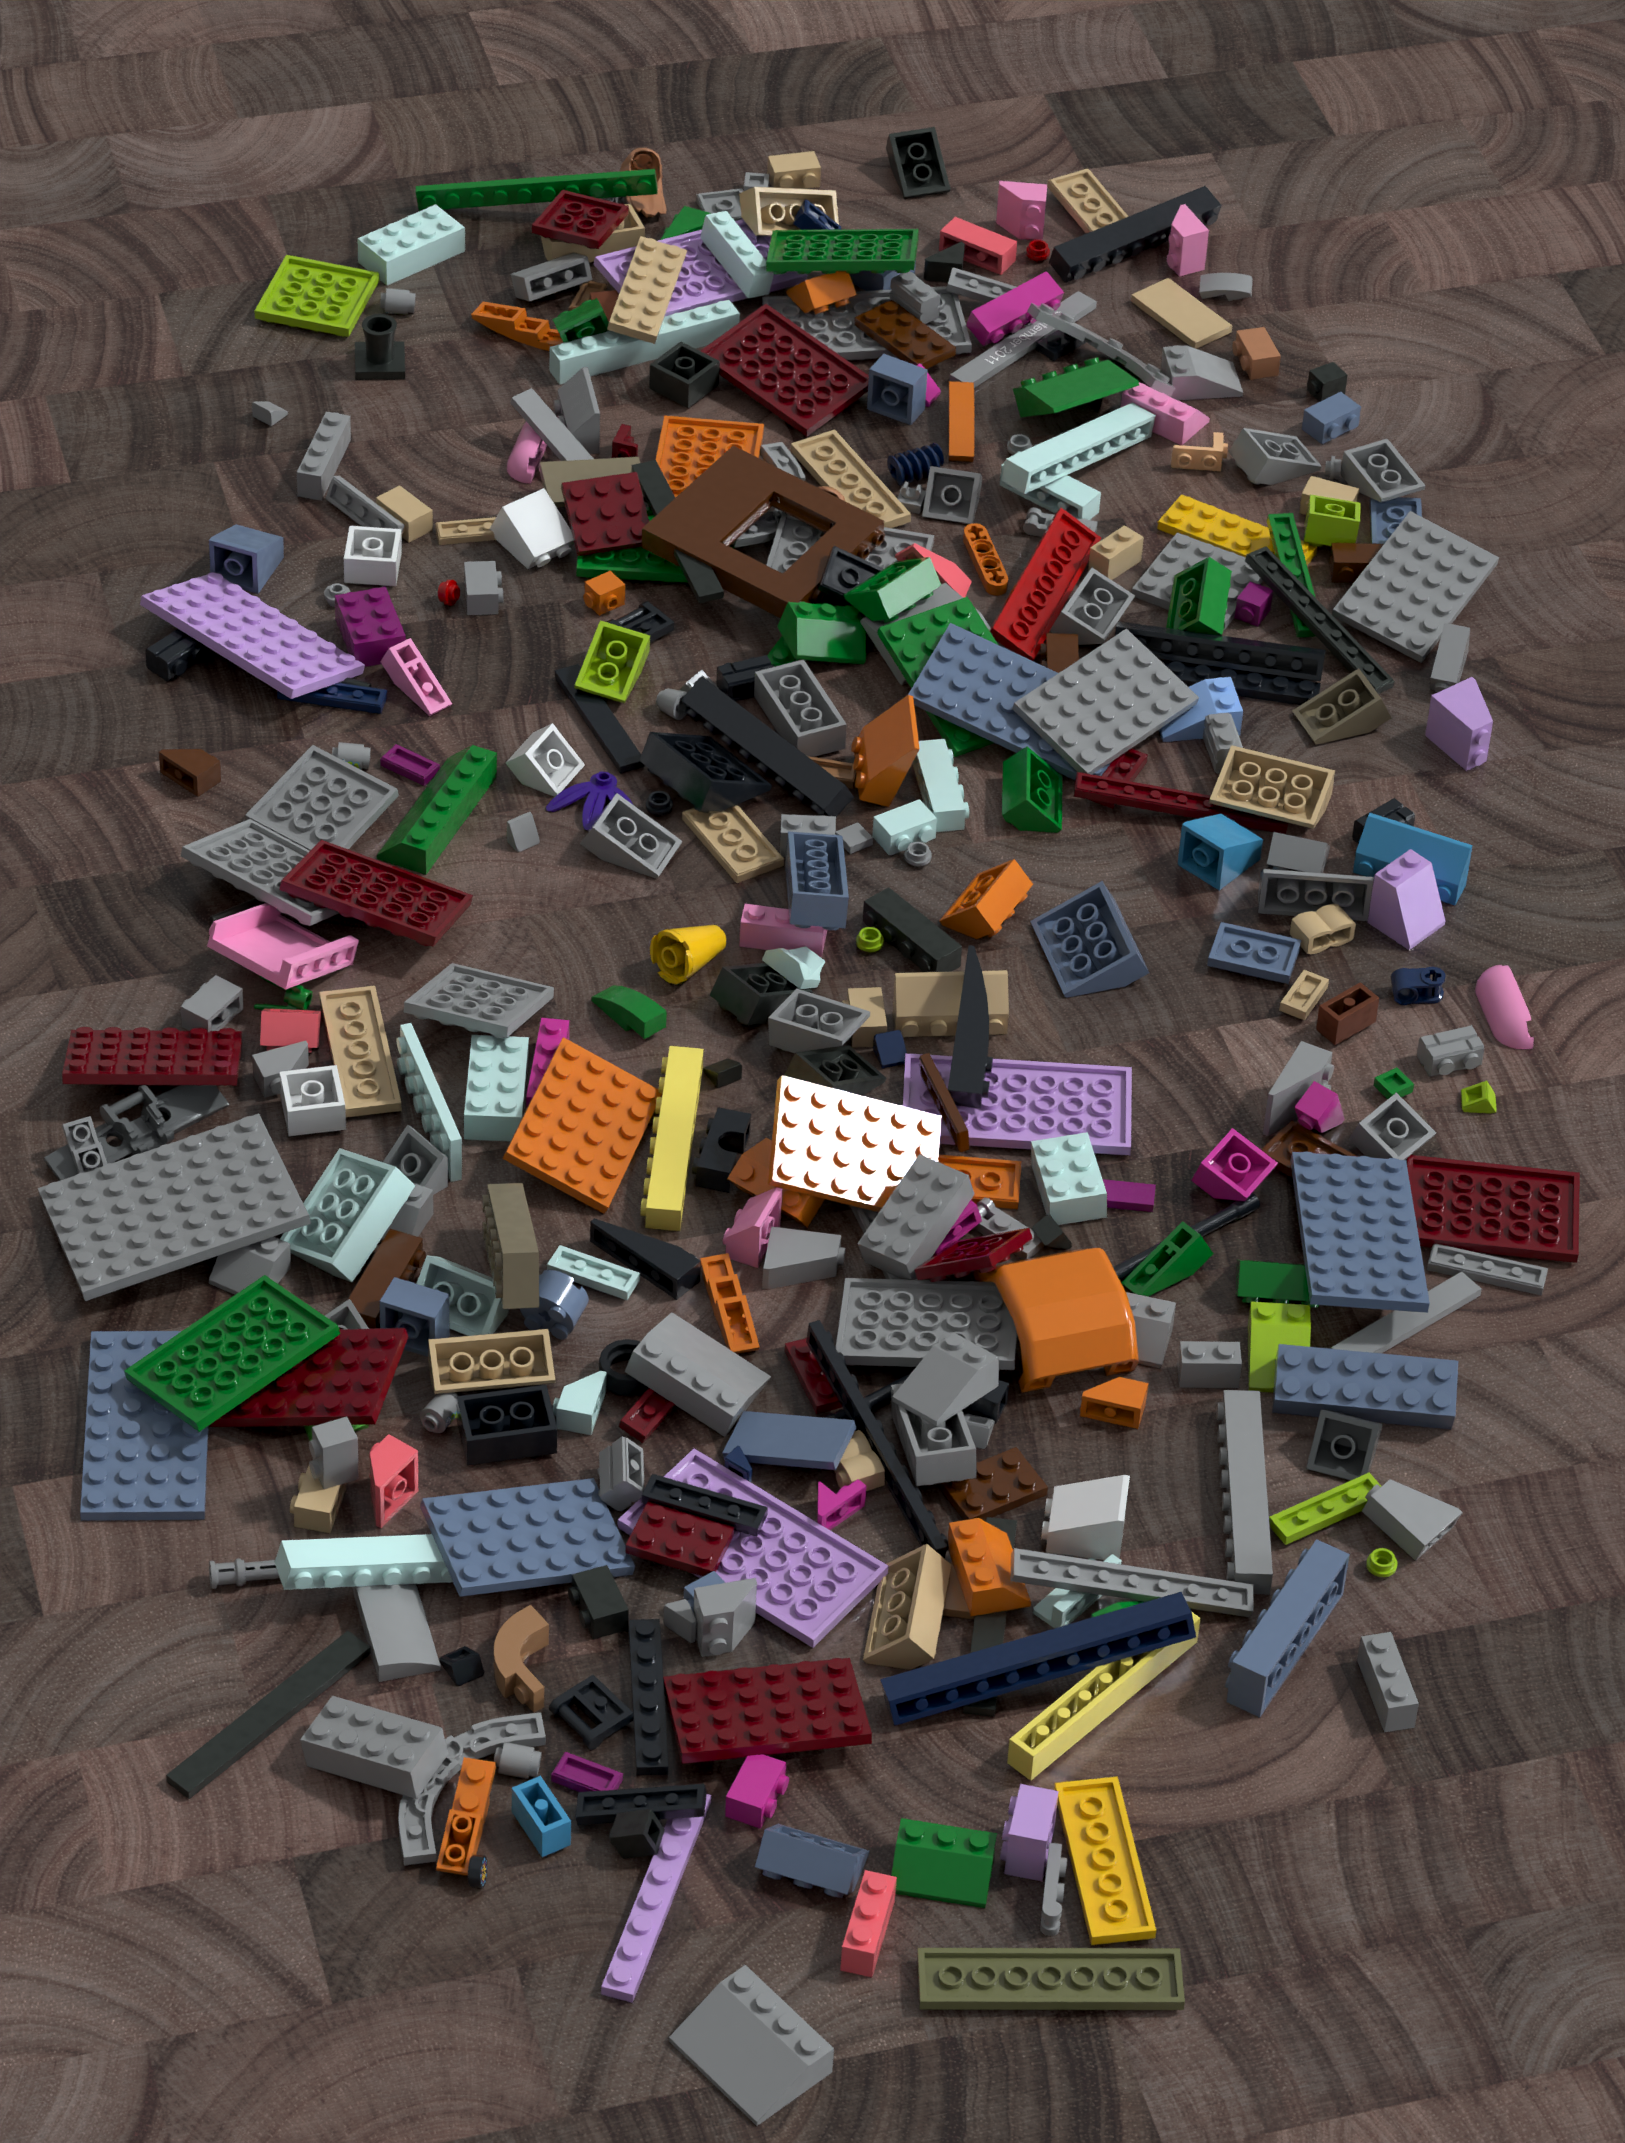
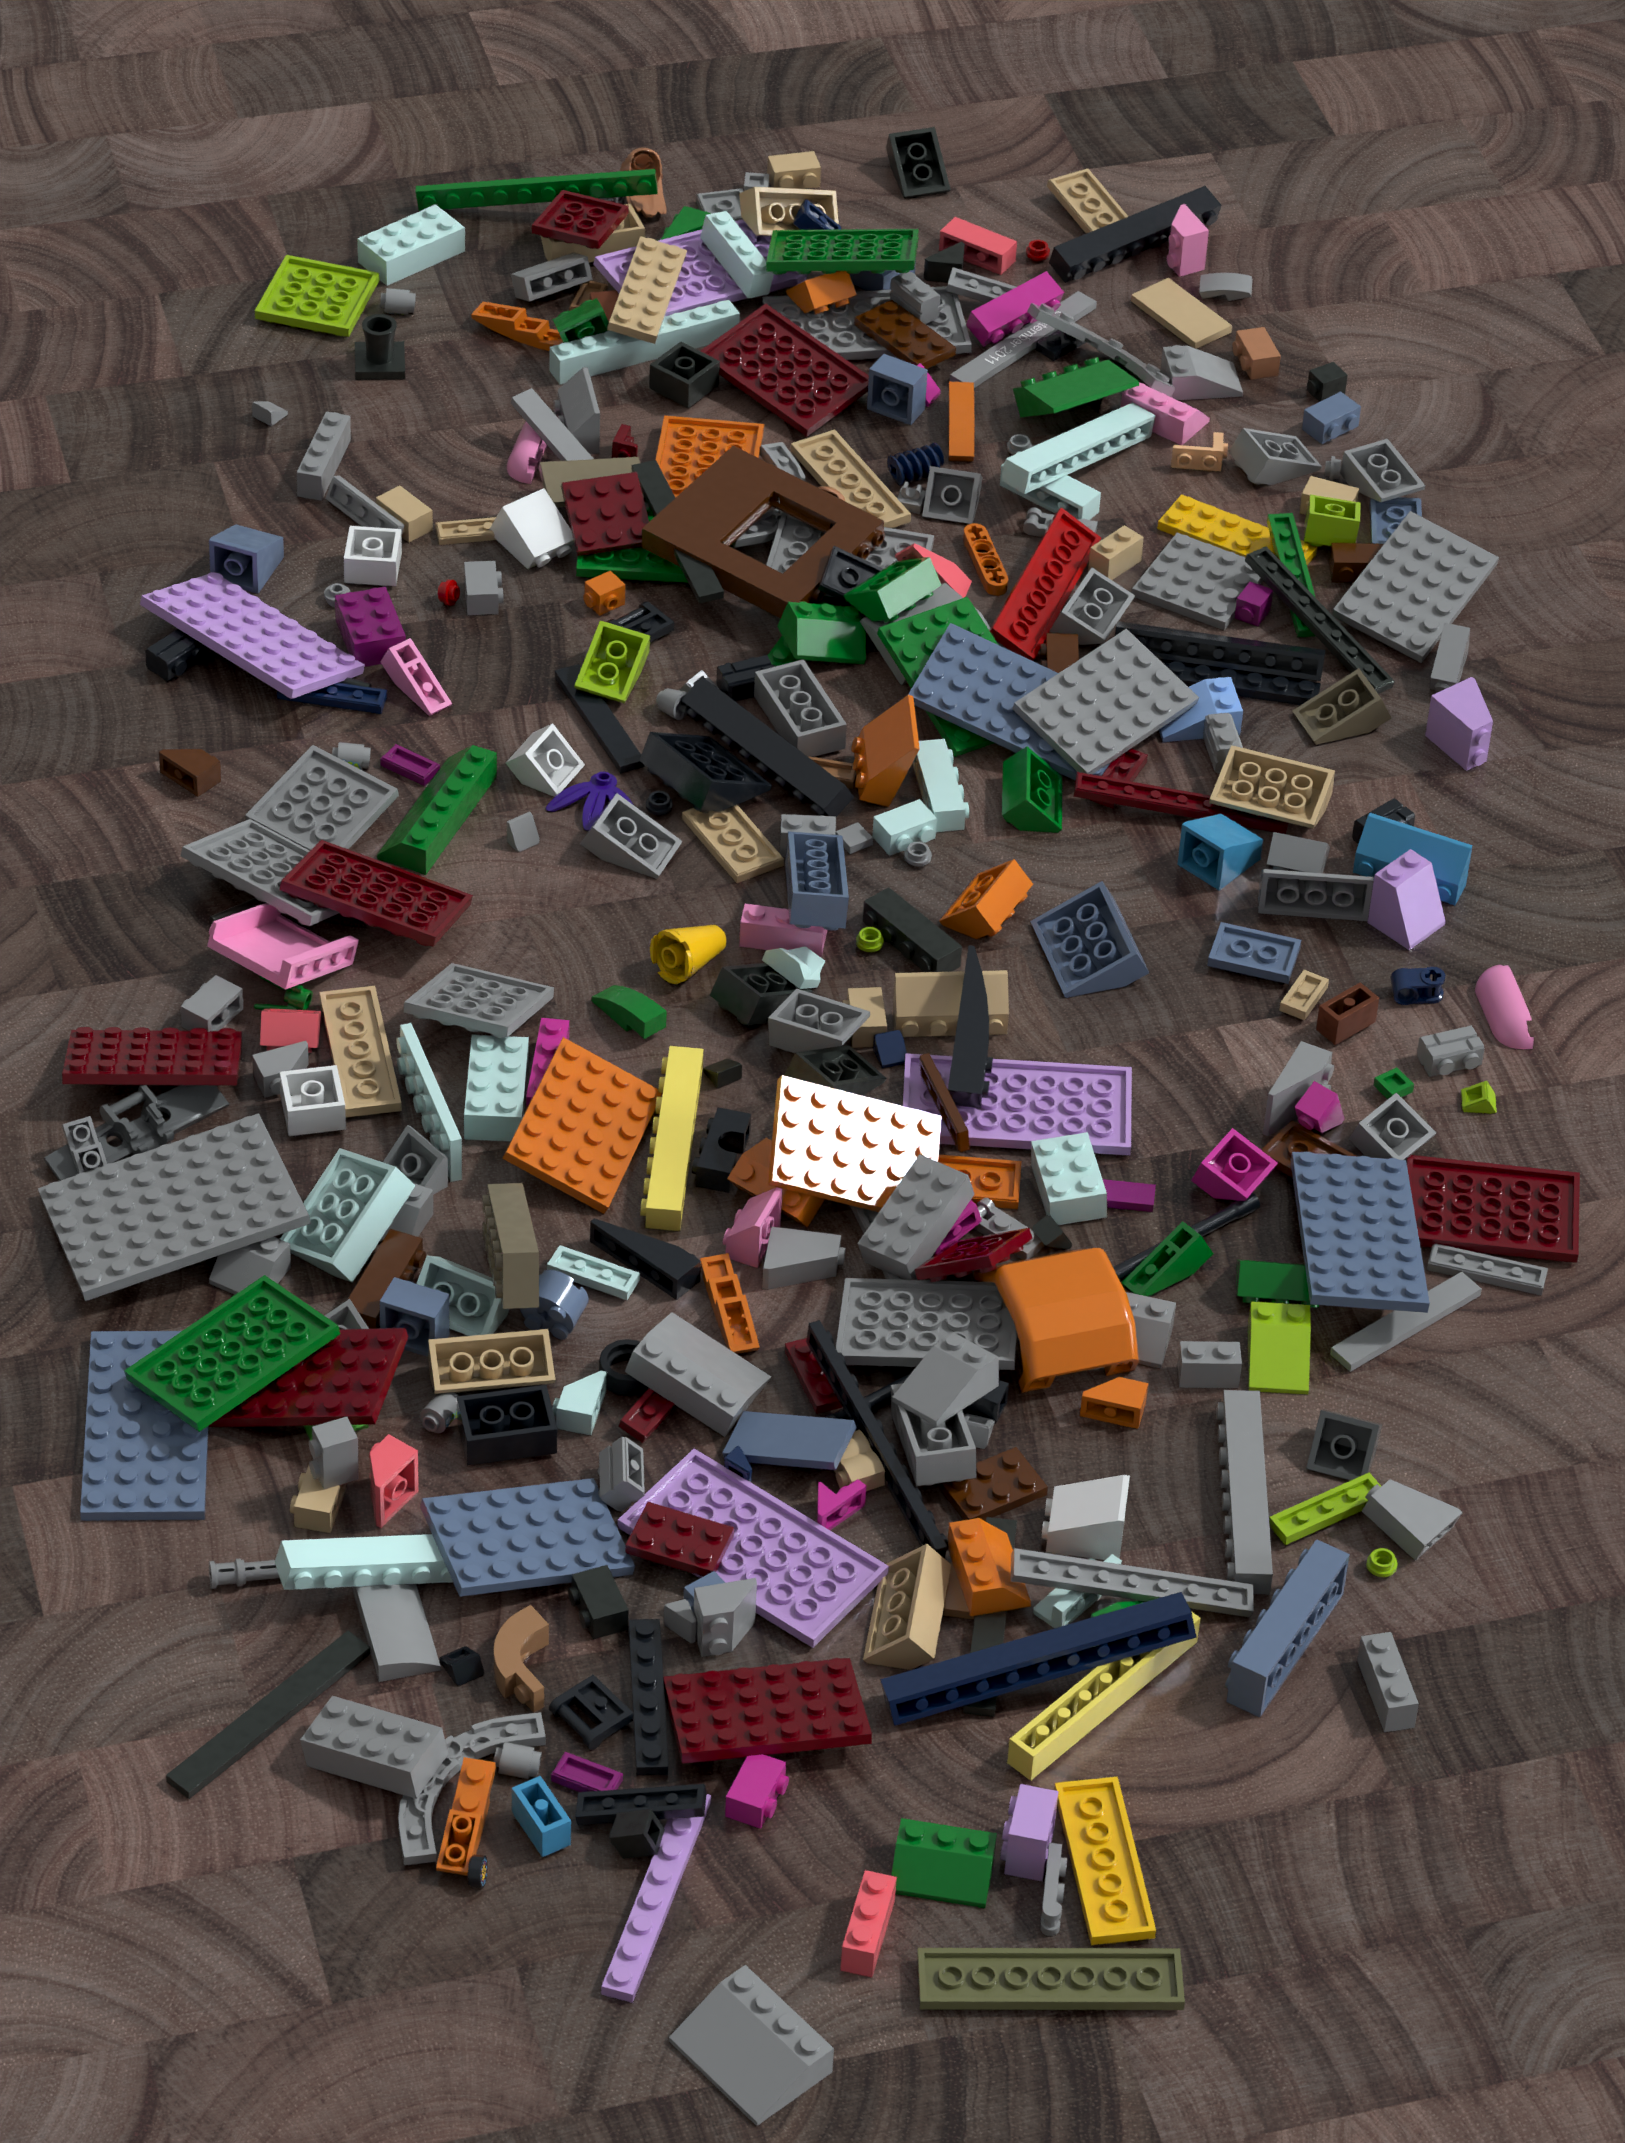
(707, 1504): black plate -> none
(811, 1860): sand blue slope -> none
(1022, 209): bright pink slope -> none
(1200, 598): green slope -> none
(1322, 928): tan brick -> none
(1365, 1386): sand blue brick -> none

